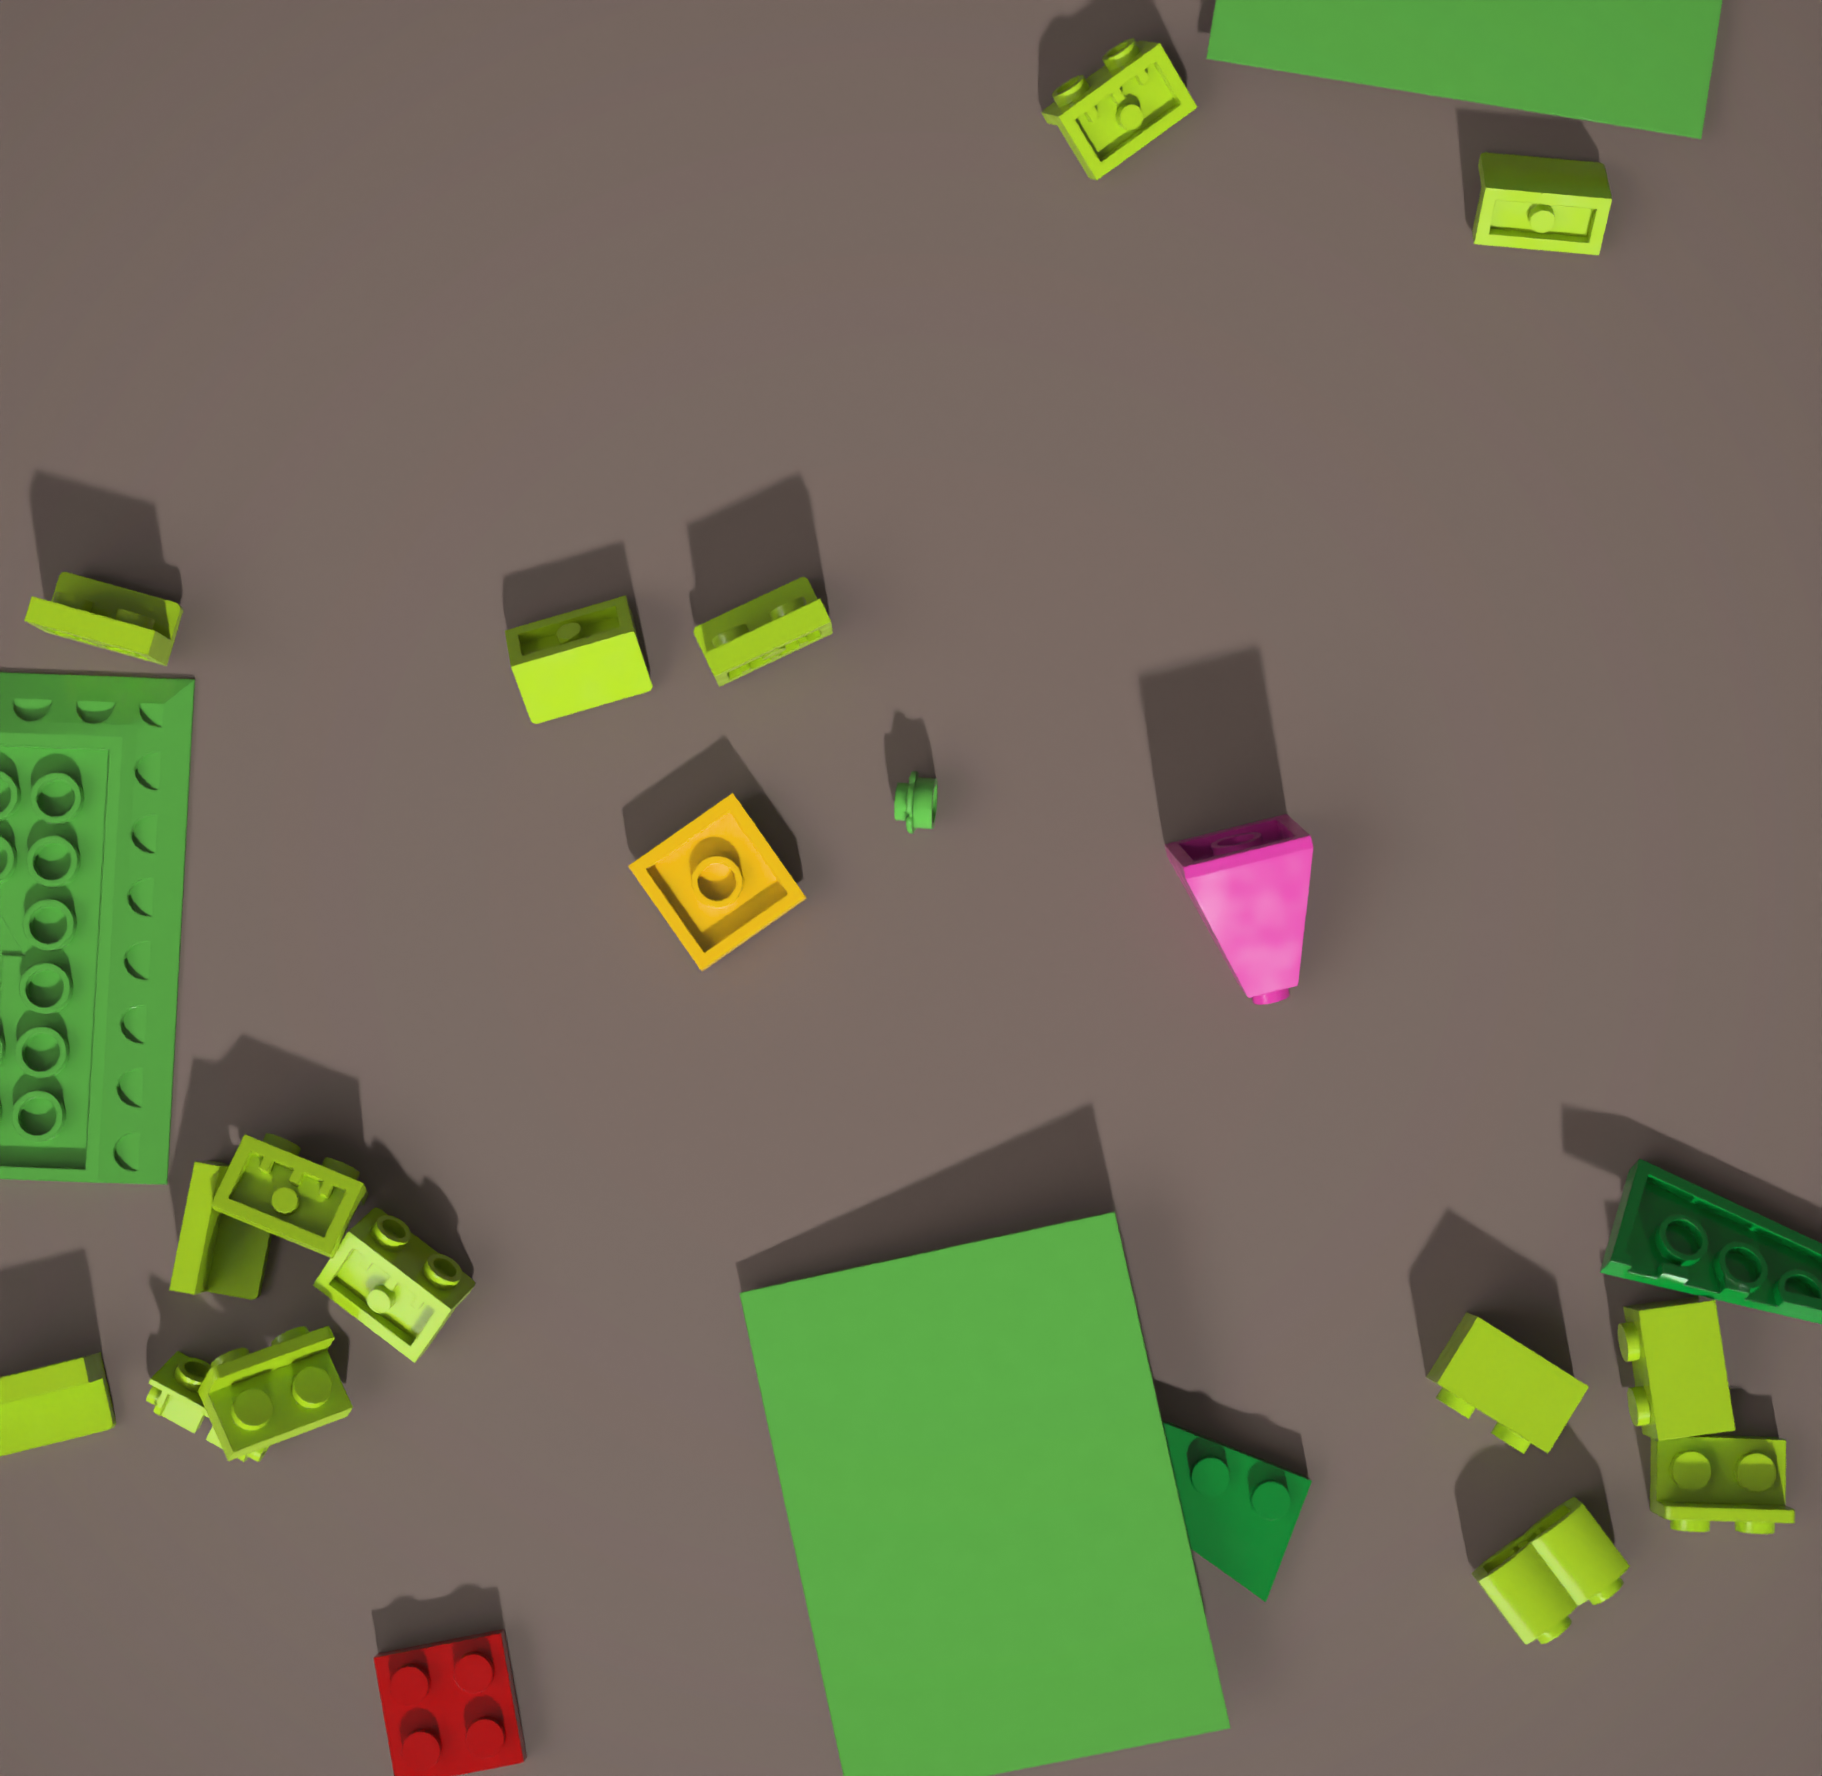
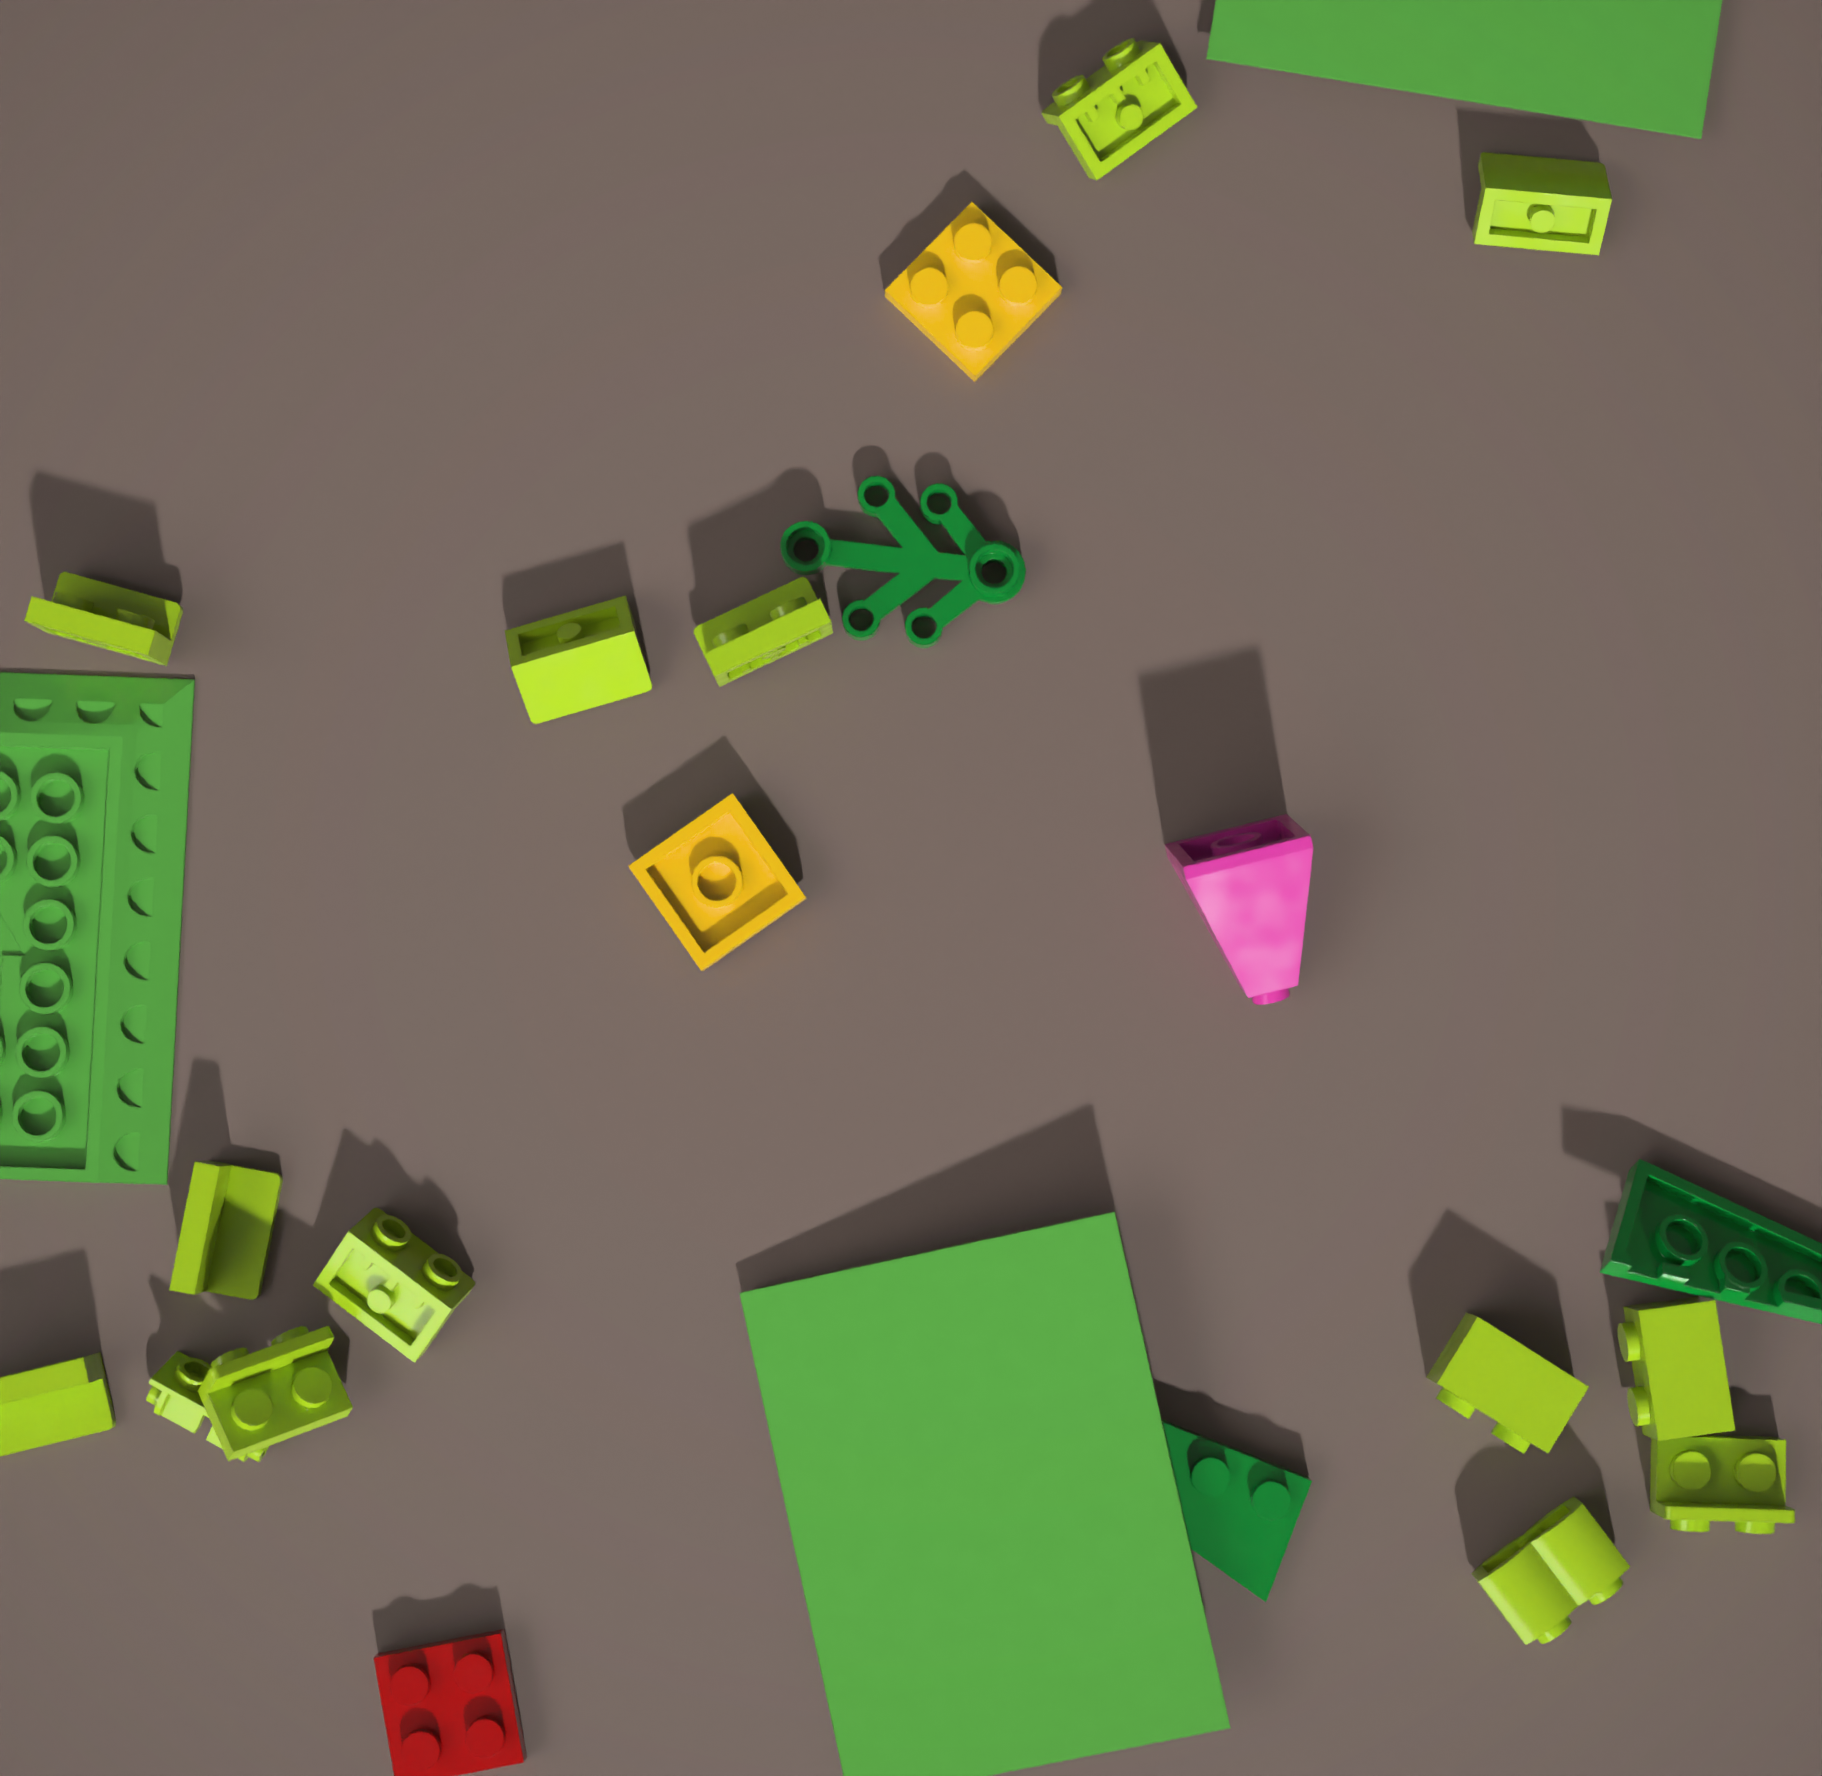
(289, 1194): lime bracket -> none
(914, 562): none -> green plant
(916, 802): bright green plate -> none
(973, 291): none -> yellow plate

